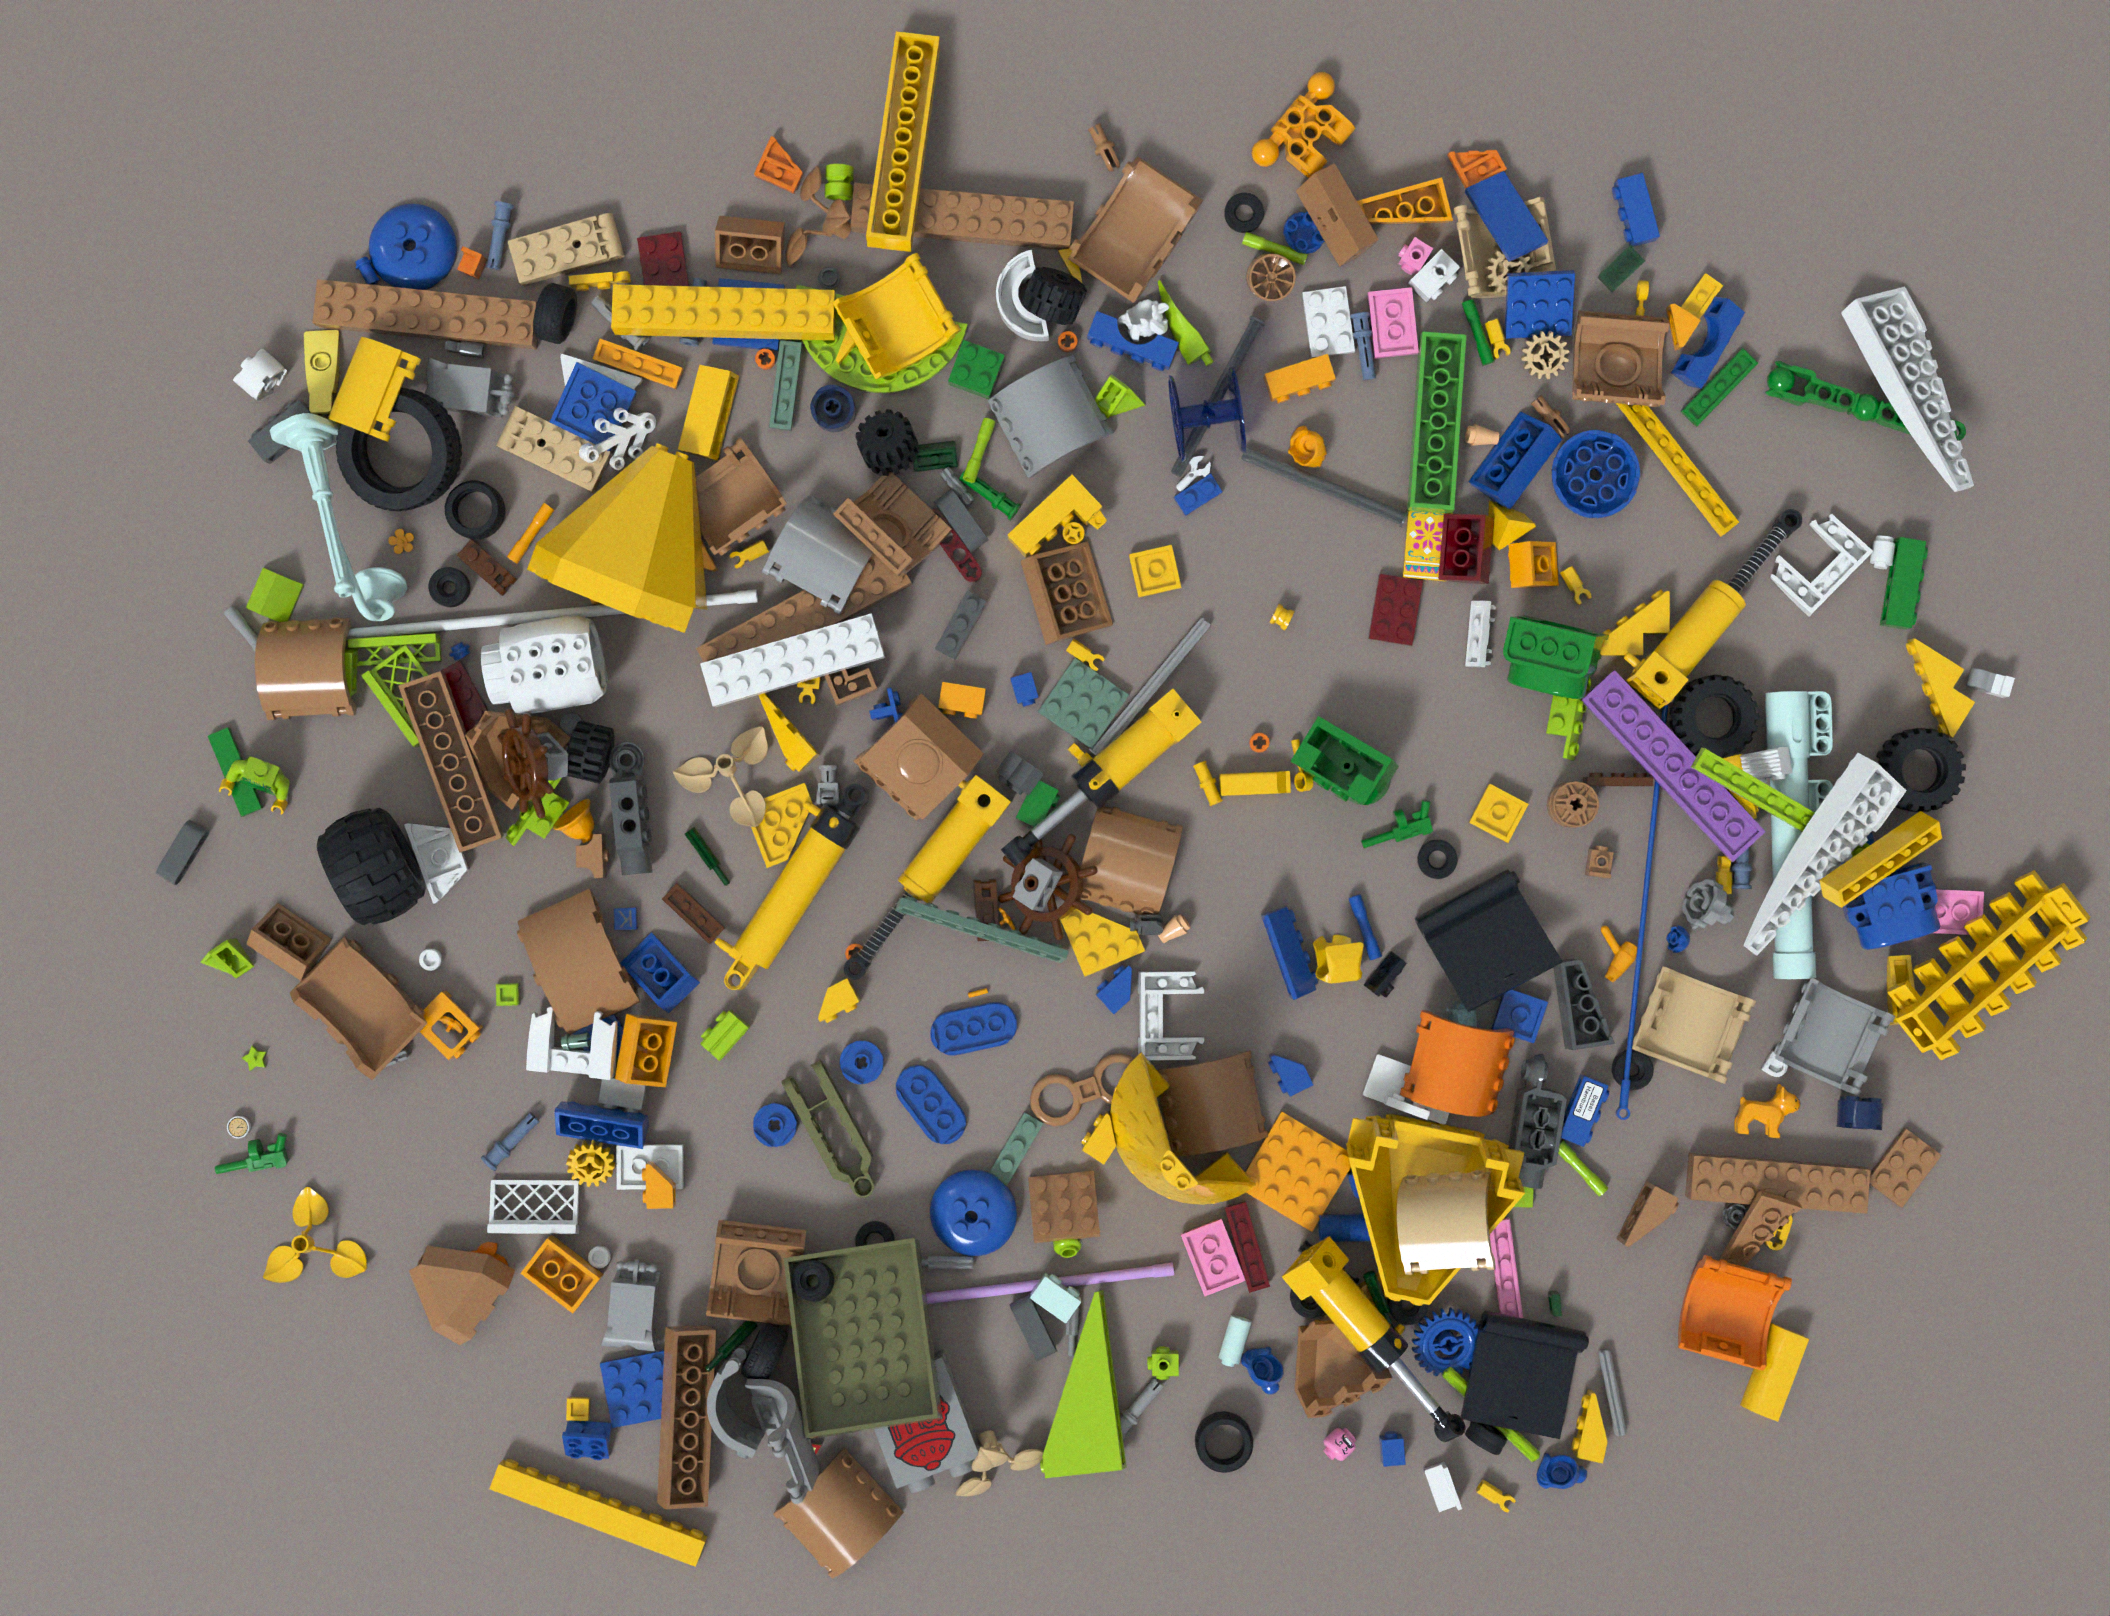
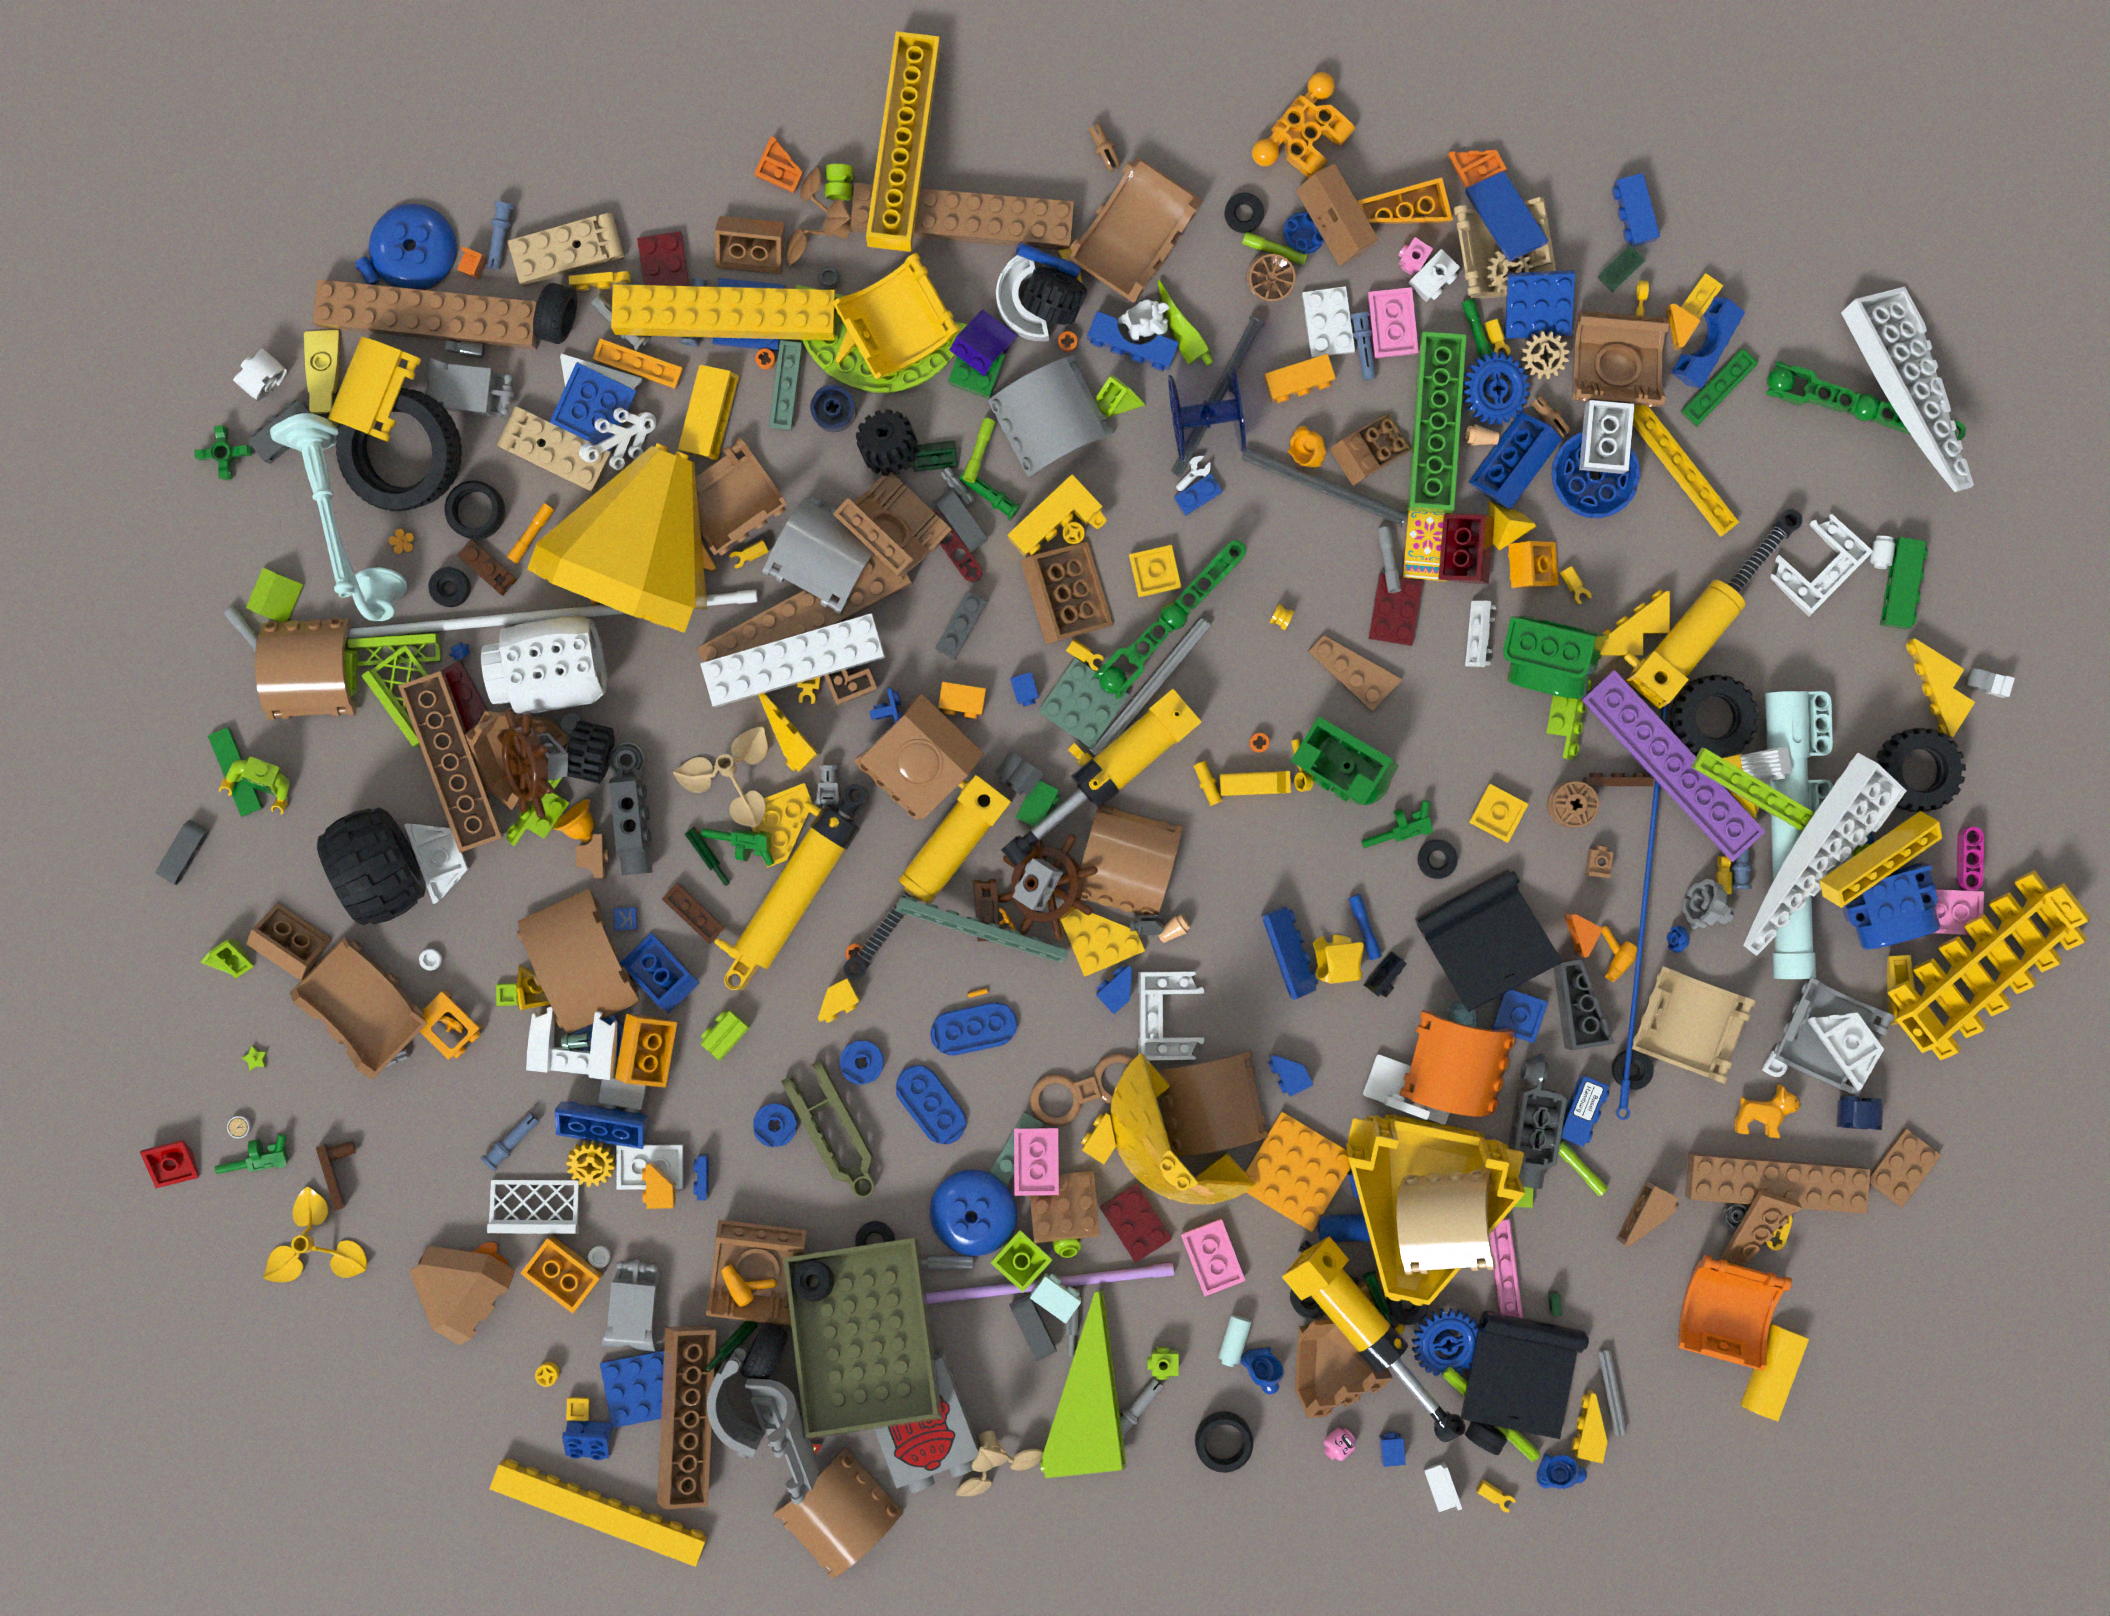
(170, 1163): none -> red slope
(232, 452): none -> green pin
(326, 1156): none -> reddish brown piece
(528, 992): none -> yellow slope
(546, 1378): none -> yellow wheel
(701, 1186): none -> blue plate
(740, 1289): none -> light orange piece
(744, 842): none -> green piece
(982, 342): none -> dark purple panel
(1021, 1260): none -> lime slope
(1034, 254): none -> blue piece
(1036, 1161): none -> bright pink plate
(1135, 1222): none -> dark red plate
(1172, 617): none -> green piece
(1247, 1246): dark red plate -> none
(1357, 674): none -> medium nougat wing
(1370, 449): none -> medium nougat slope
(1391, 572): none -> light grey piece
(1479, 387): none -> blue gear
(1583, 934): none -> orange slope
(1606, 437): none -> white brick
(1850, 1044): none -> white wing
(1974, 869): none -> dark pink beam

